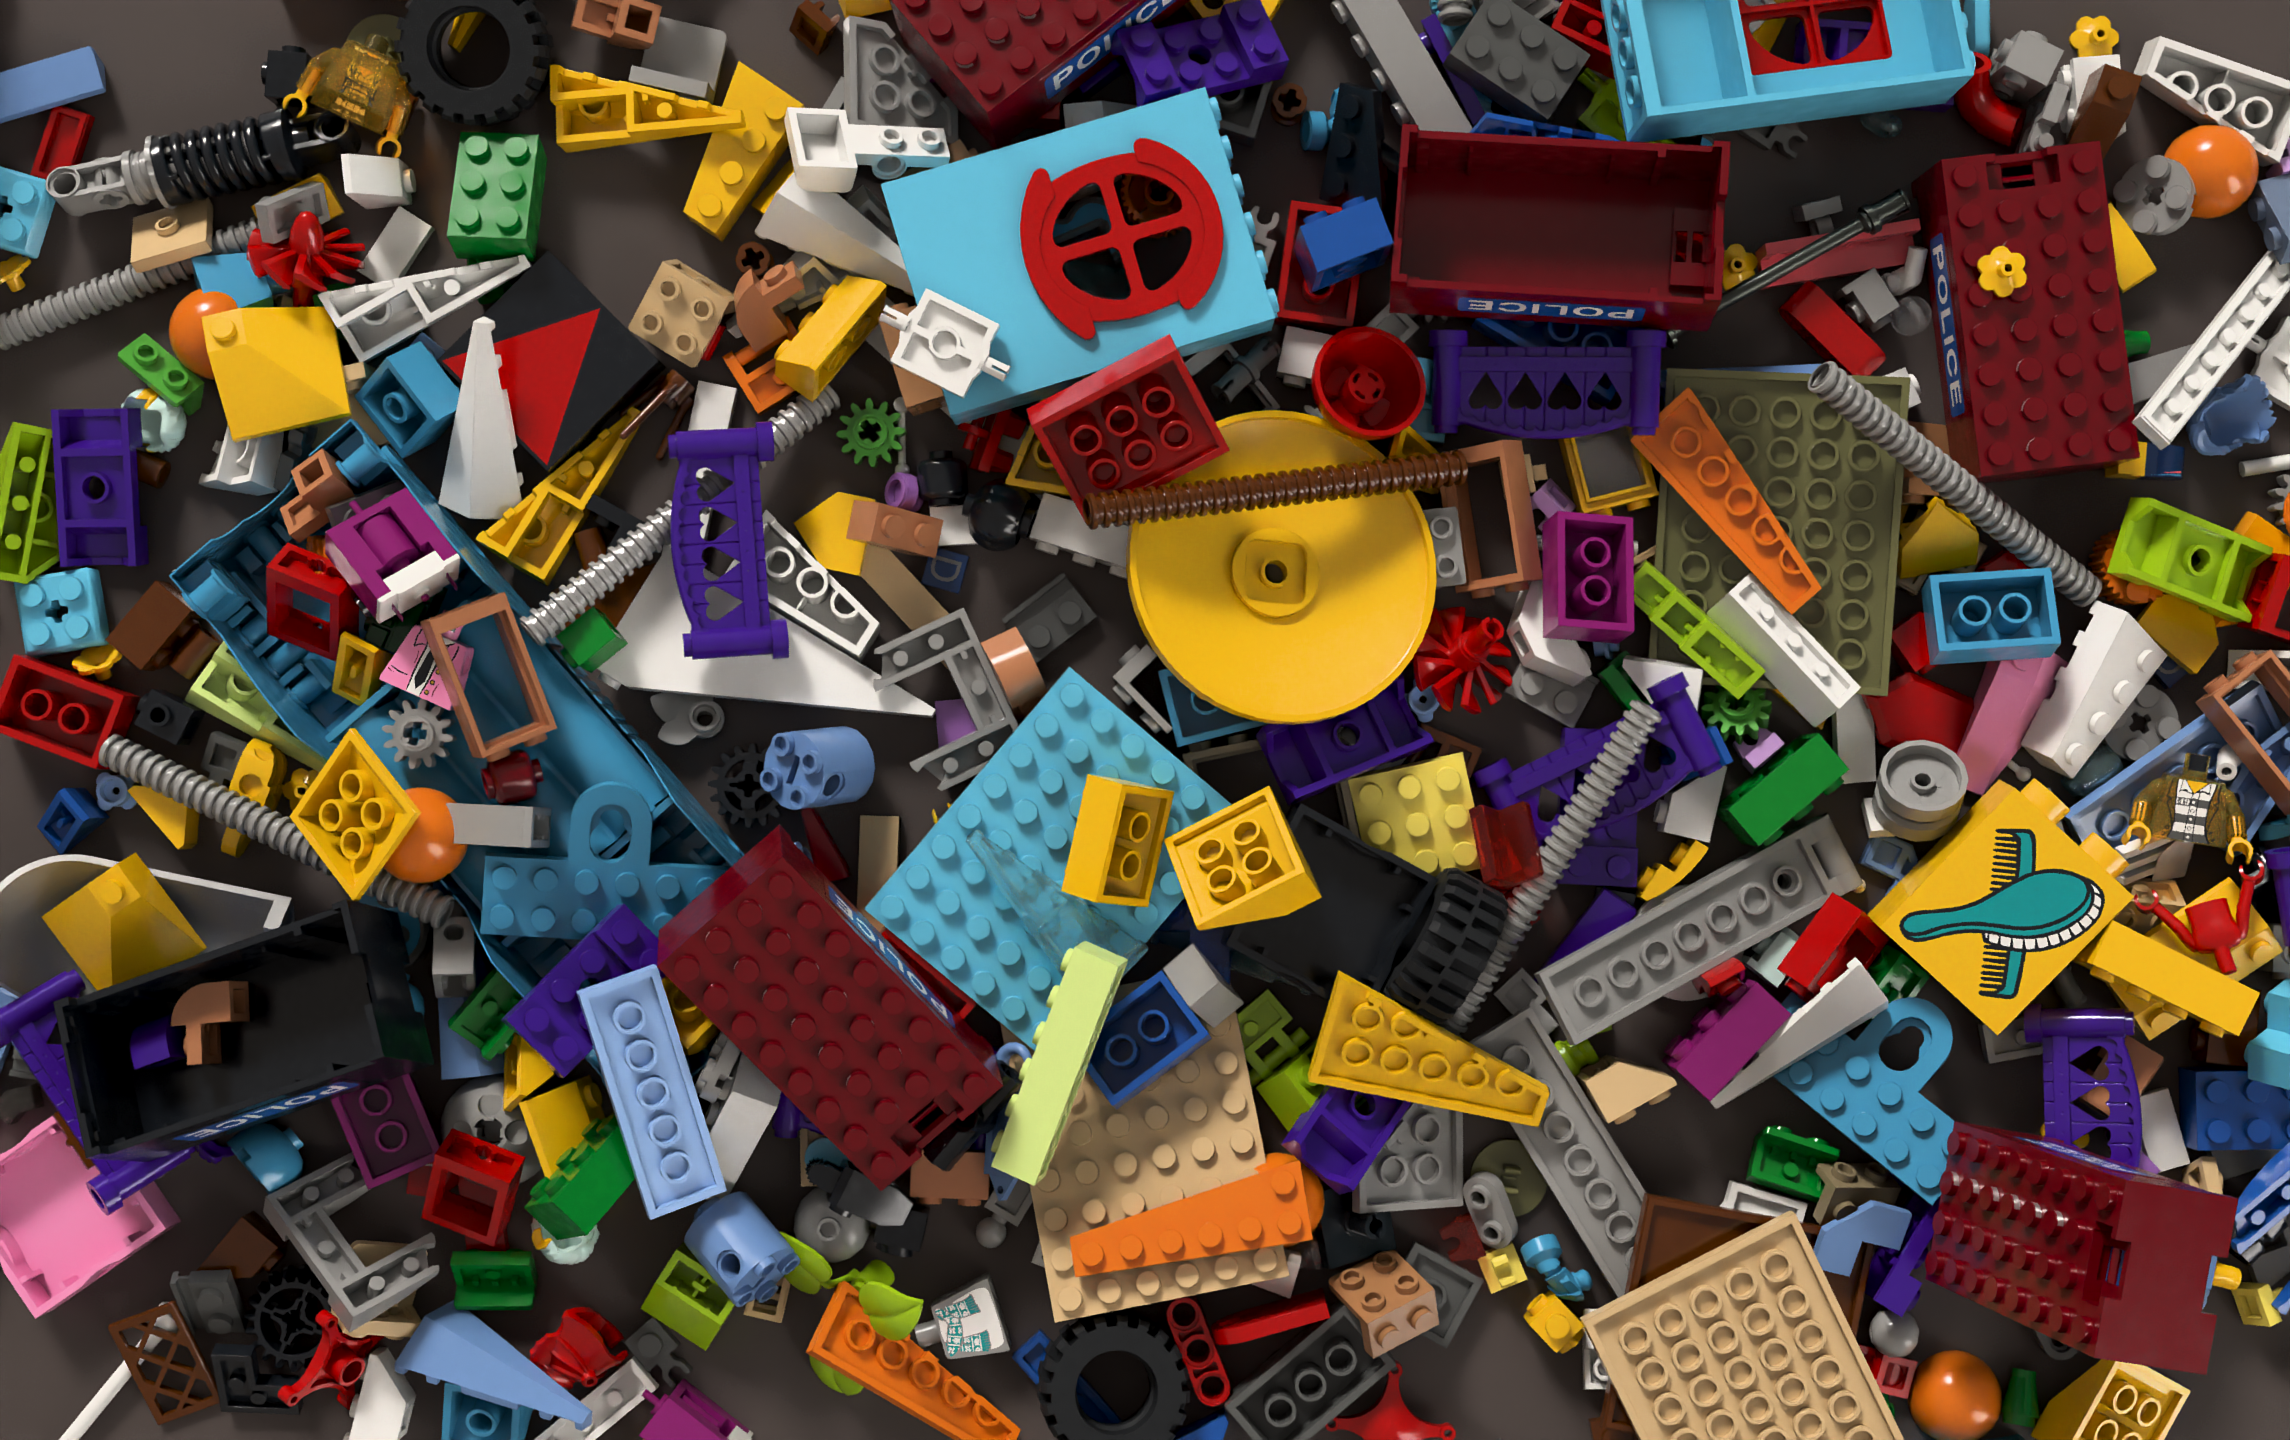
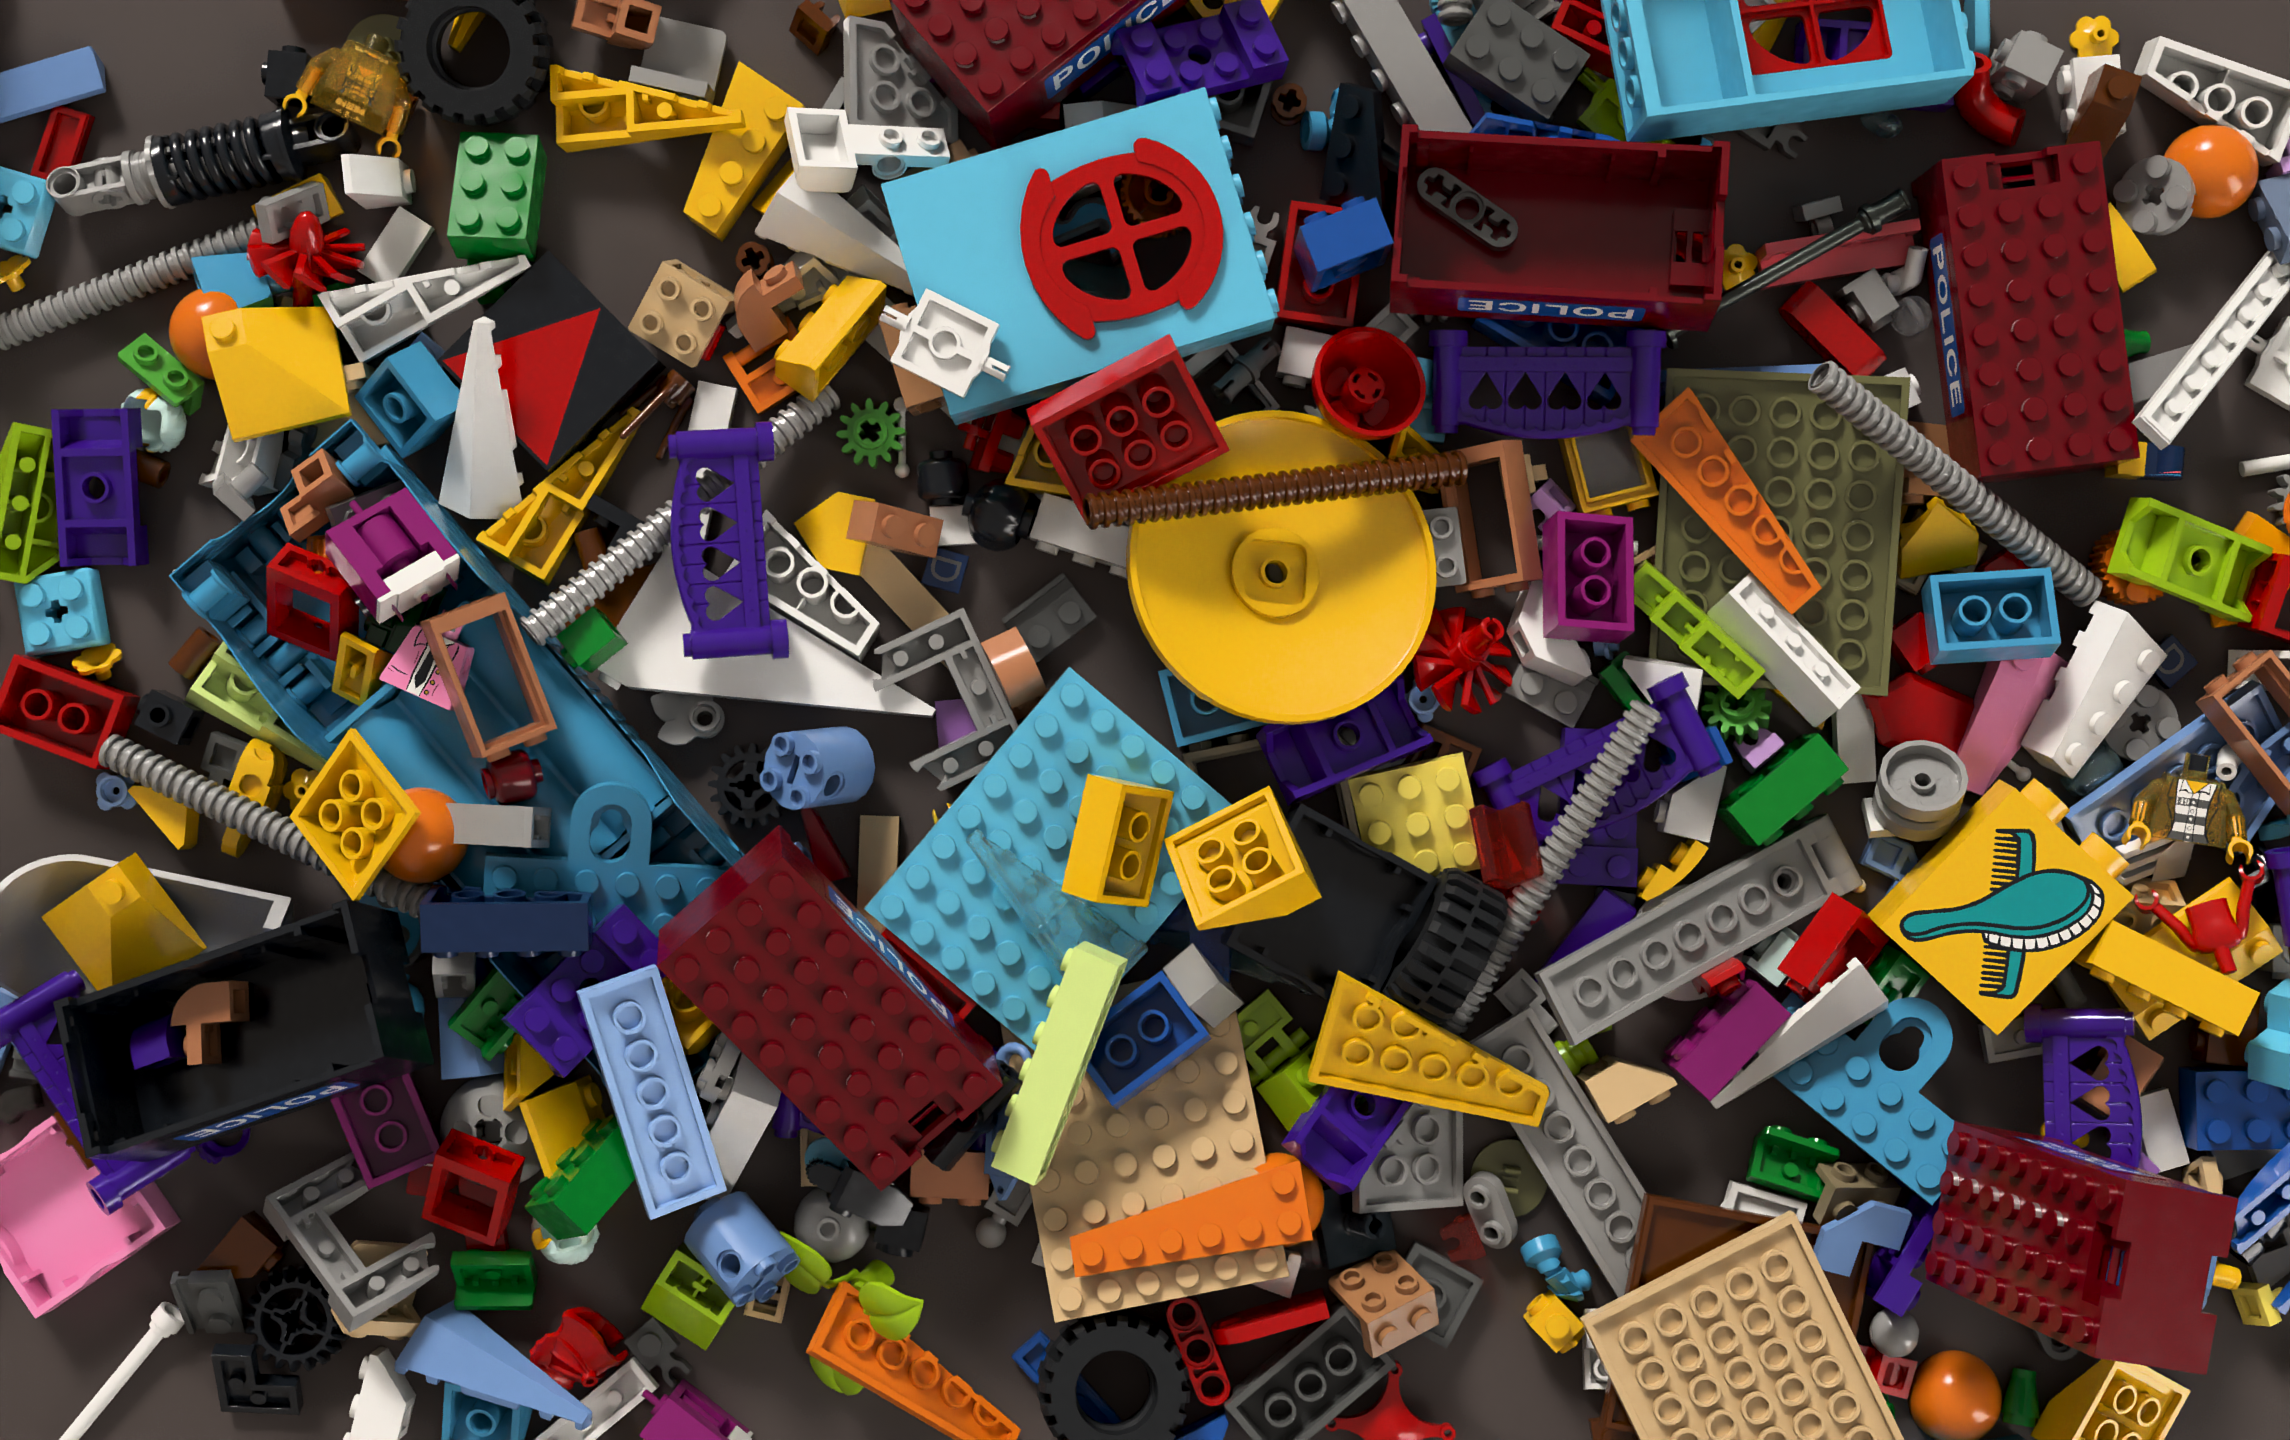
(71, 818): blue slope -> none
(150, 1388): reddish brown window -> none
(154, 627): reddish brown brick -> none
(171, 235): tan plate -> none
(238, 493): none -> light grey tile
(269, 1155): dark azure cylinder -> none
(334, 1365): red piece -> none
(407, 744): light grey gear -> none
(505, 922): none -> dark blue wedge
(903, 491): medium lavender tile -> none
(967, 1321): torso -> none
(1133, 664): light grey bracket -> none
(1437, 201): none -> dark grey beam
(1501, 1268): light yellow tile -> none
(1995, 276): yellow plant -> none
(2043, 113): light grey plate -> none
(2180, 631): yellow slope -> none
(2232, 417): medium blue hair -> none

